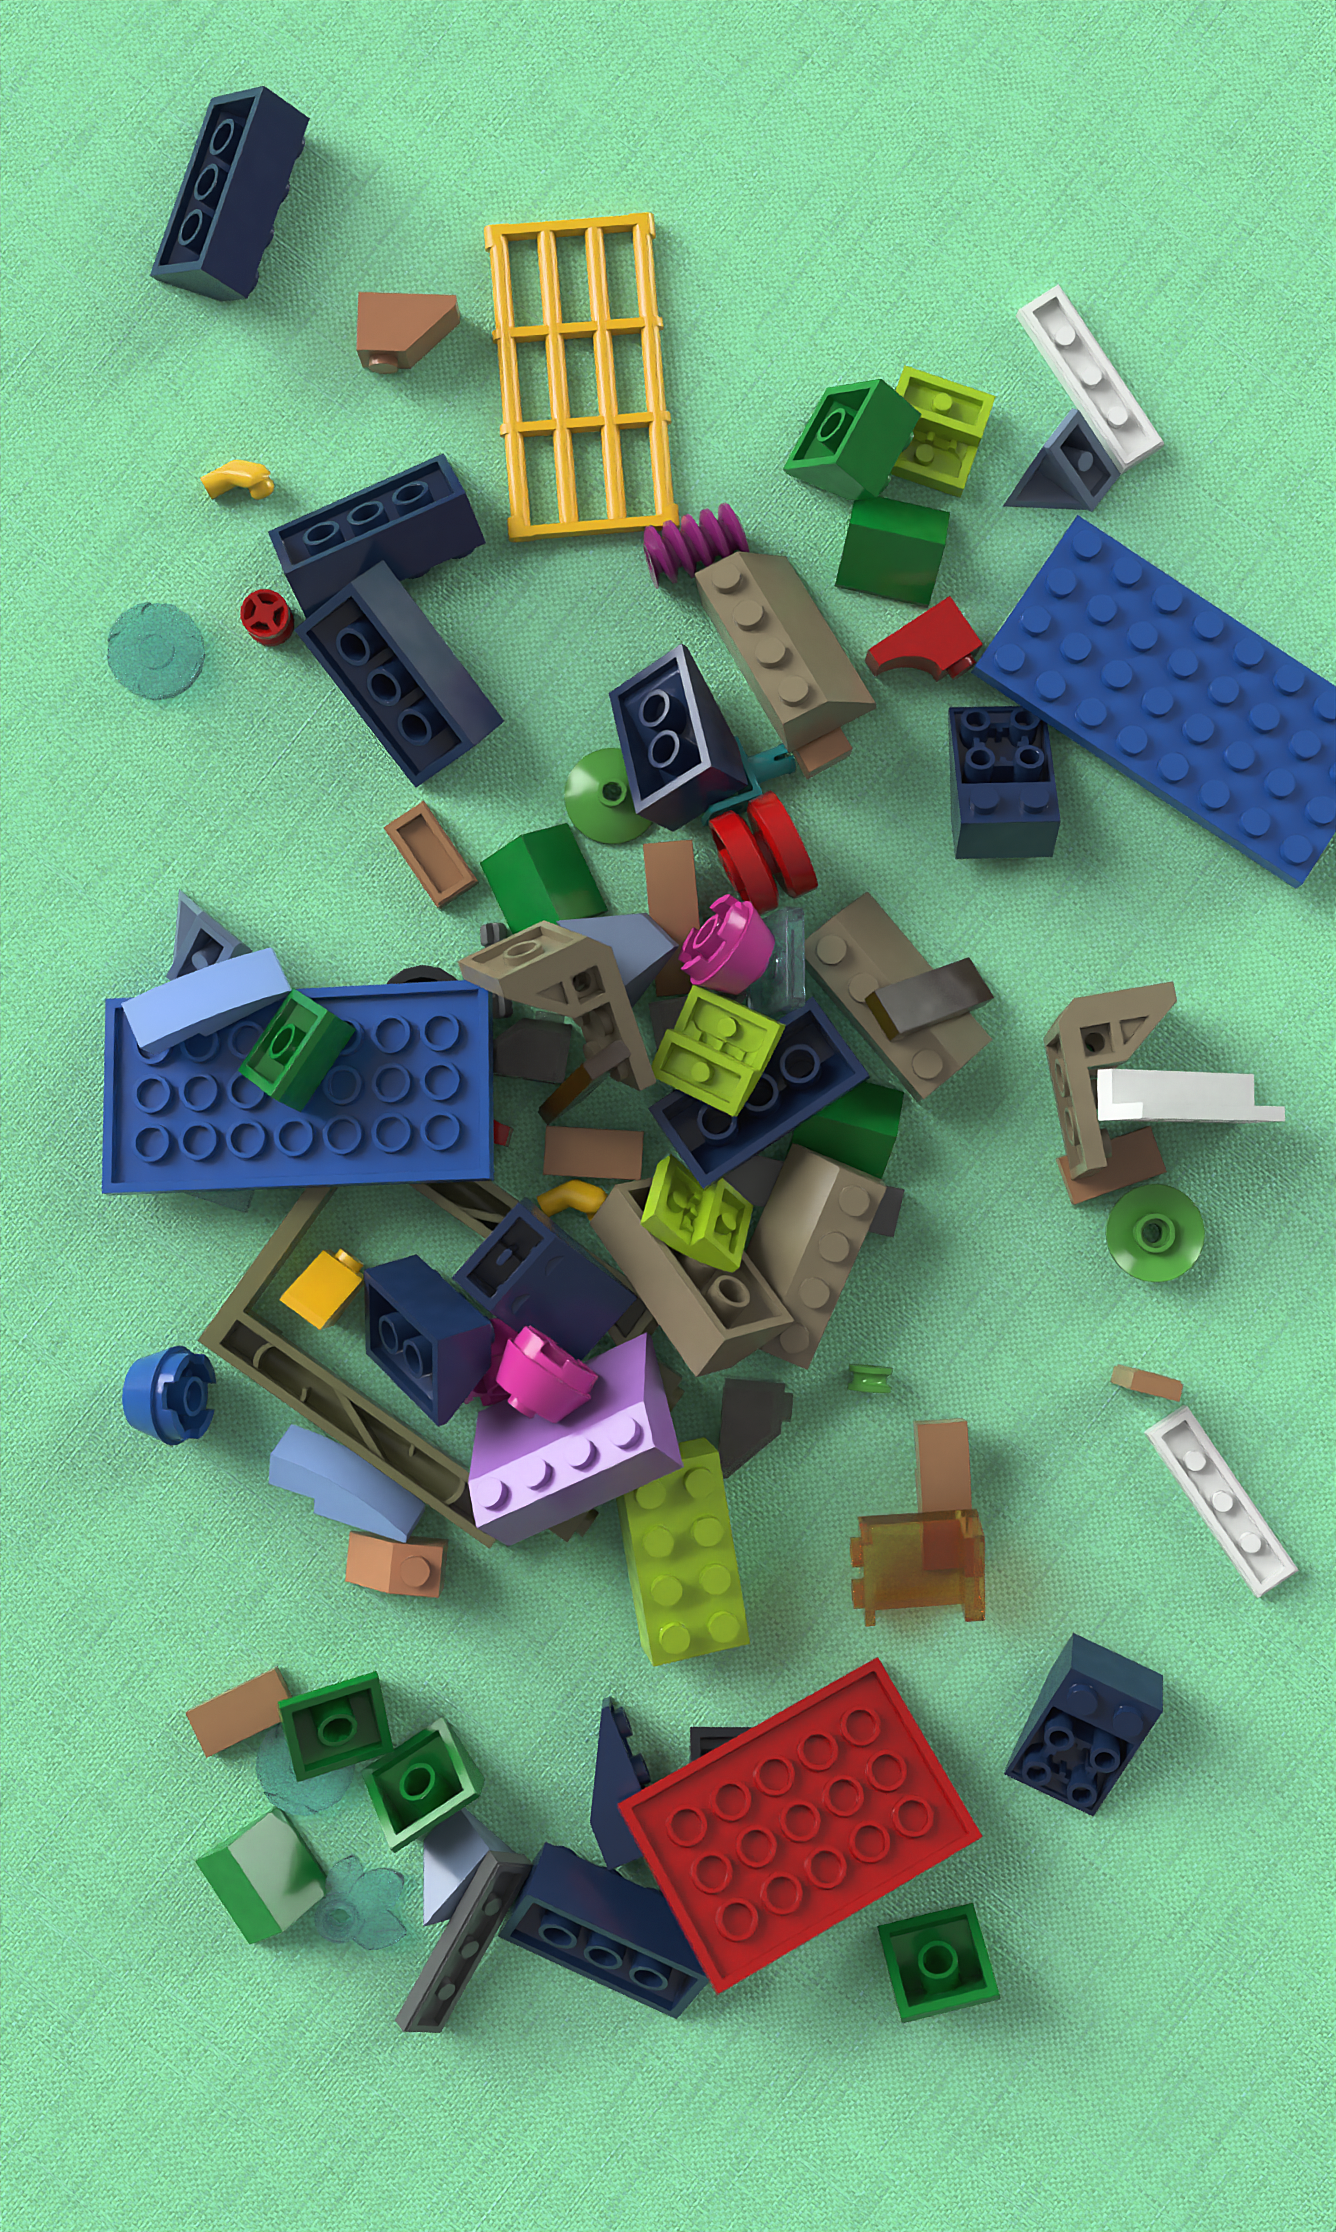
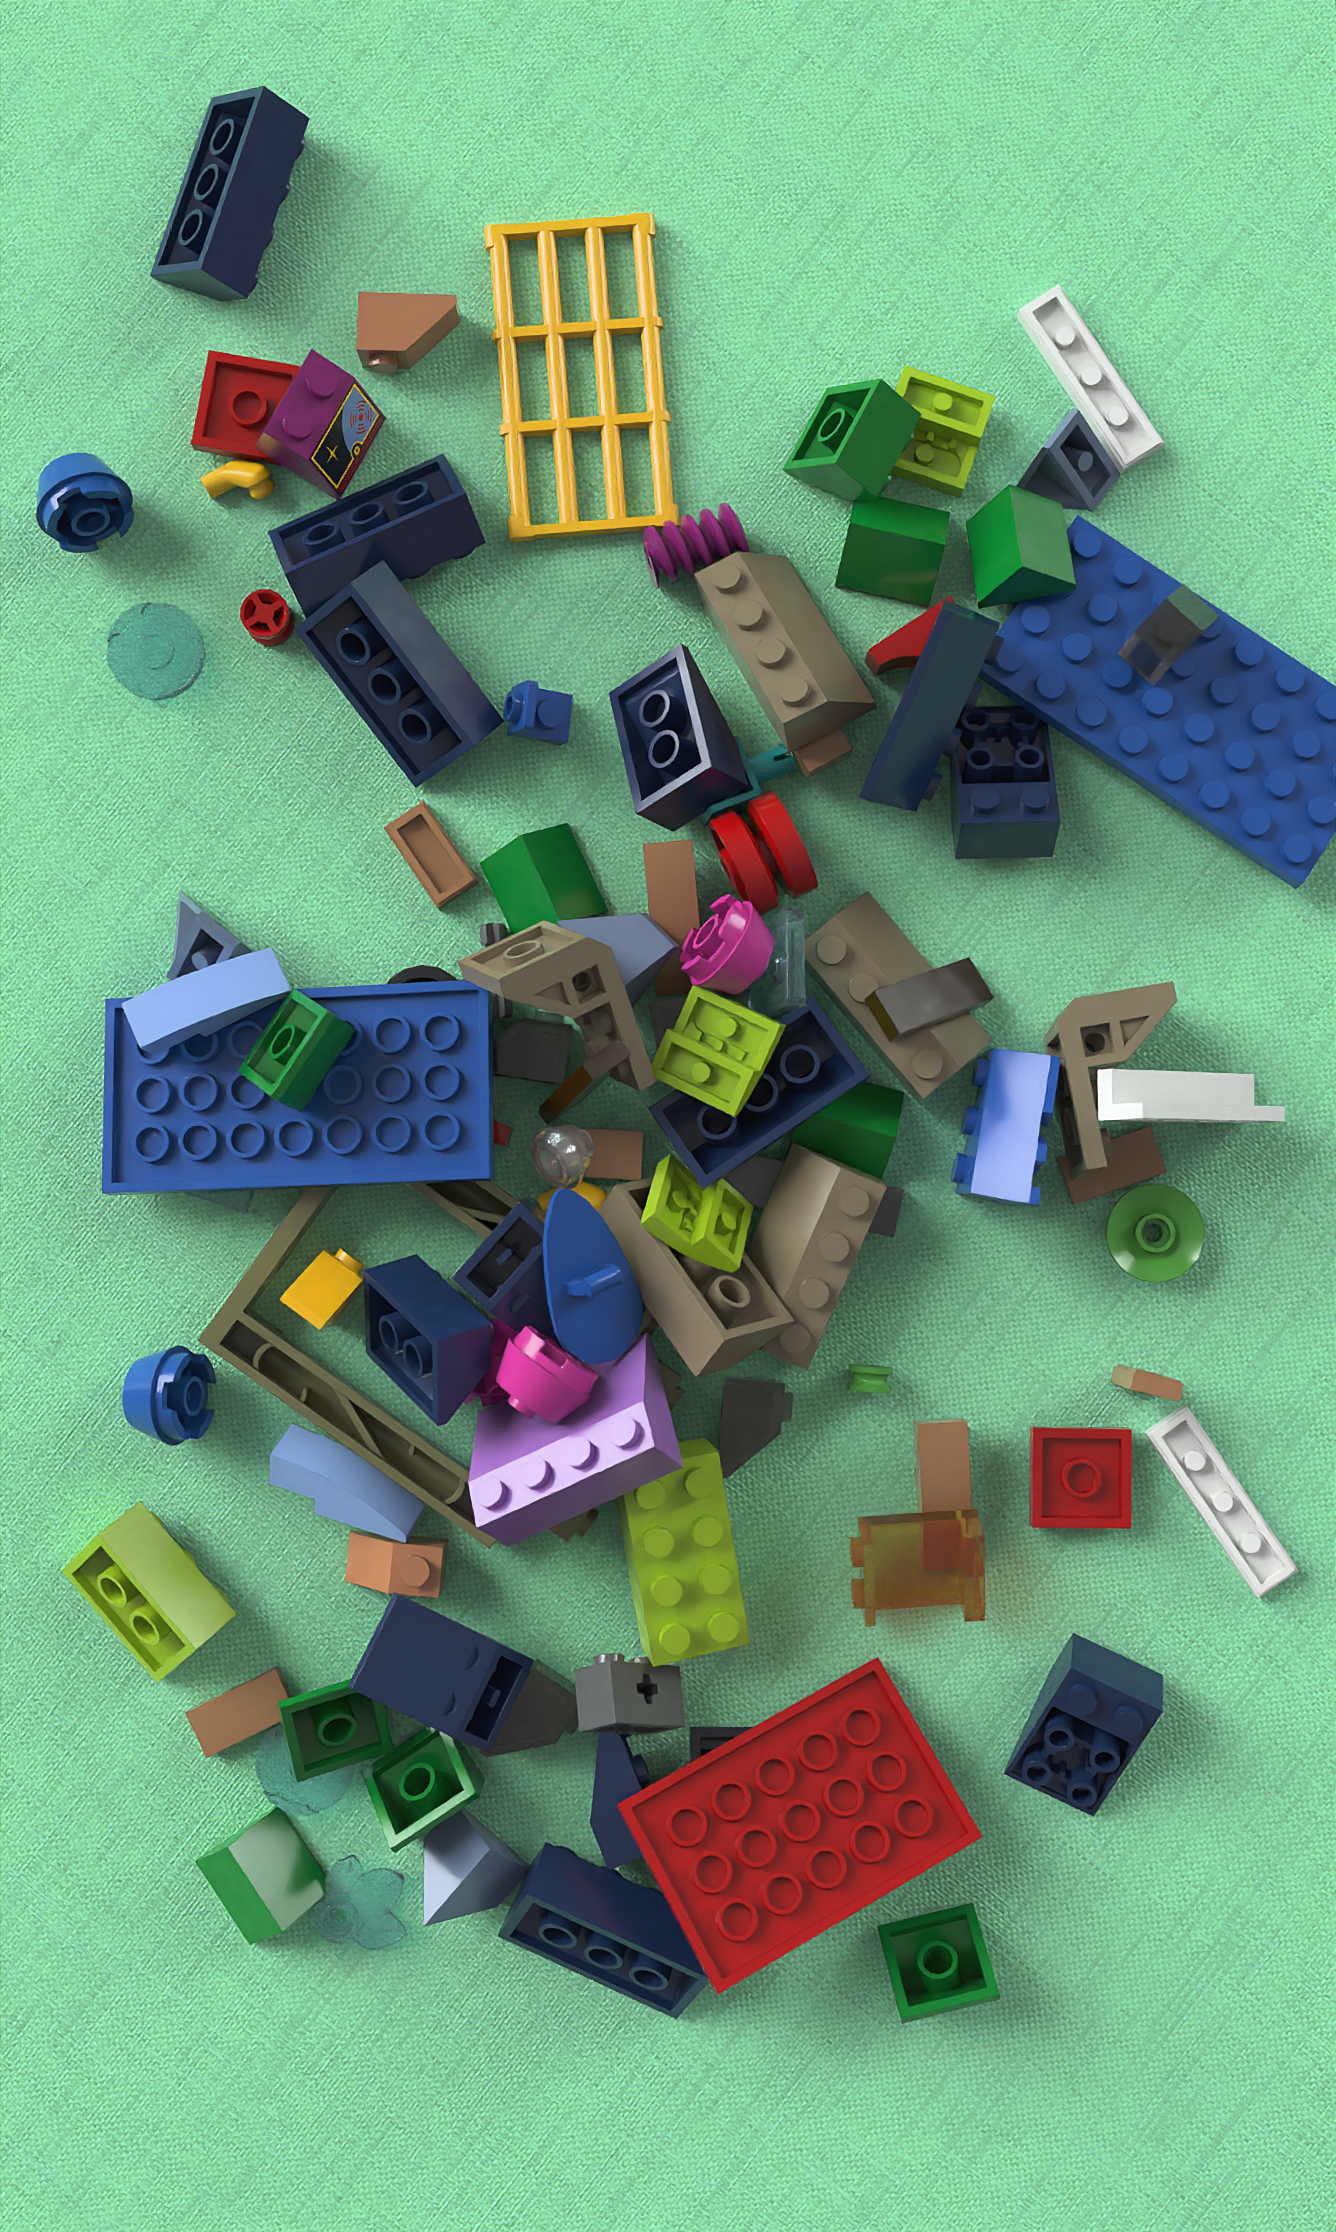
(82, 502): none -> blue cone
(149, 1591): none -> lime slope
(238, 403): none -> red plate
(322, 426): none -> magenta slope
(441, 1673): none -> dark blue slope
(464, 1942): dark grey tile -> none
(538, 713): none -> blue bracket
(540, 1712): none -> clear smoke slope
(562, 1155): none -> clear cone
(588, 809): bright green dish -> none
(588, 1282): none -> blue shield
(628, 1696): none -> dark grey brick
(931, 706): none -> dark blue slope
(1004, 1127): none -> wedge
(1019, 548): none -> green slope
(1080, 1477): none -> red plate
(1167, 634): none -> clear smoke slope

